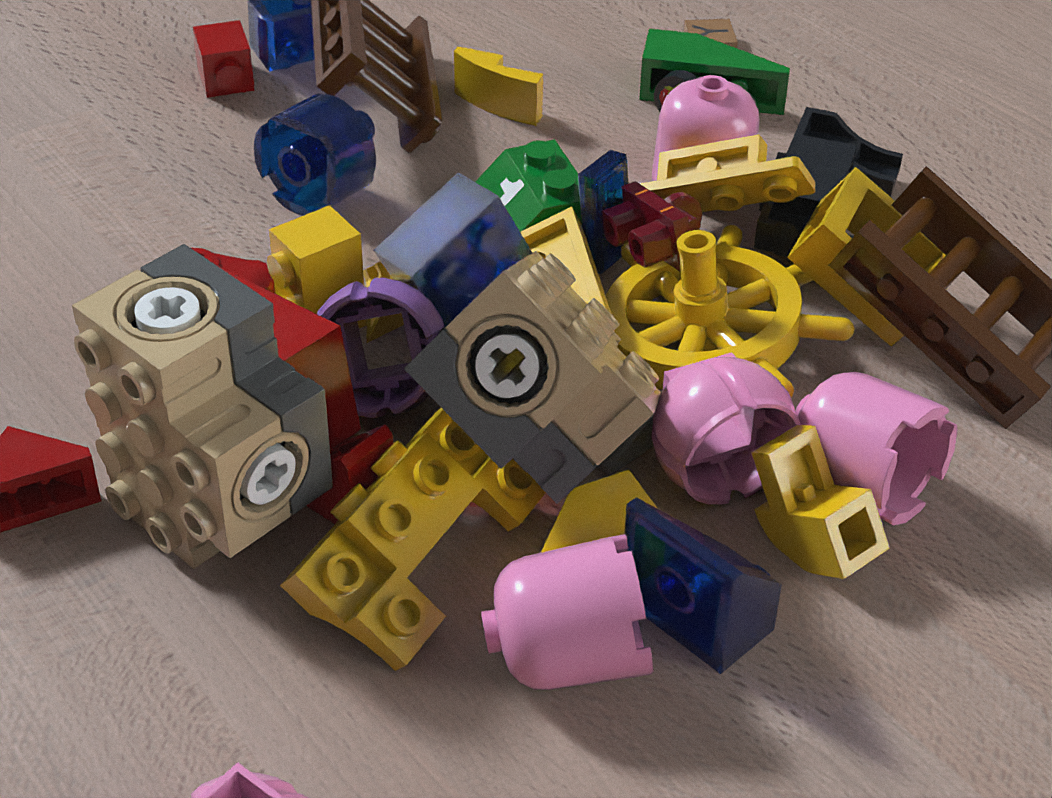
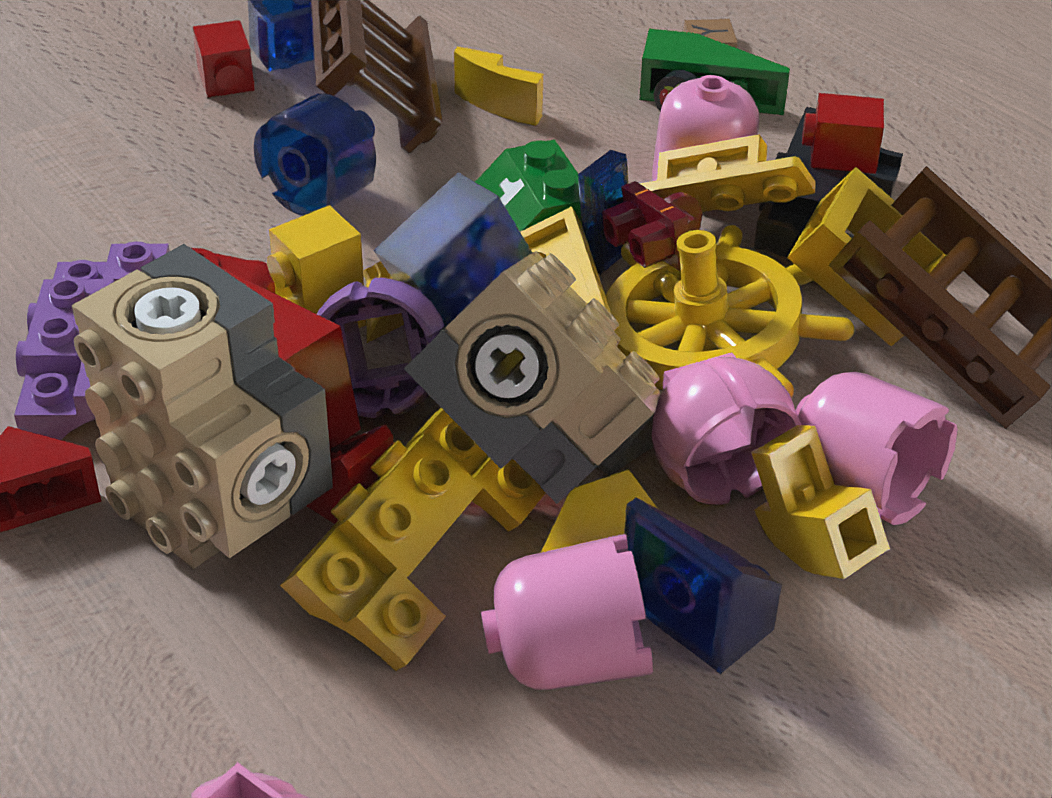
(54, 375): none -> medium lavender bracket
(845, 132): none -> red brick

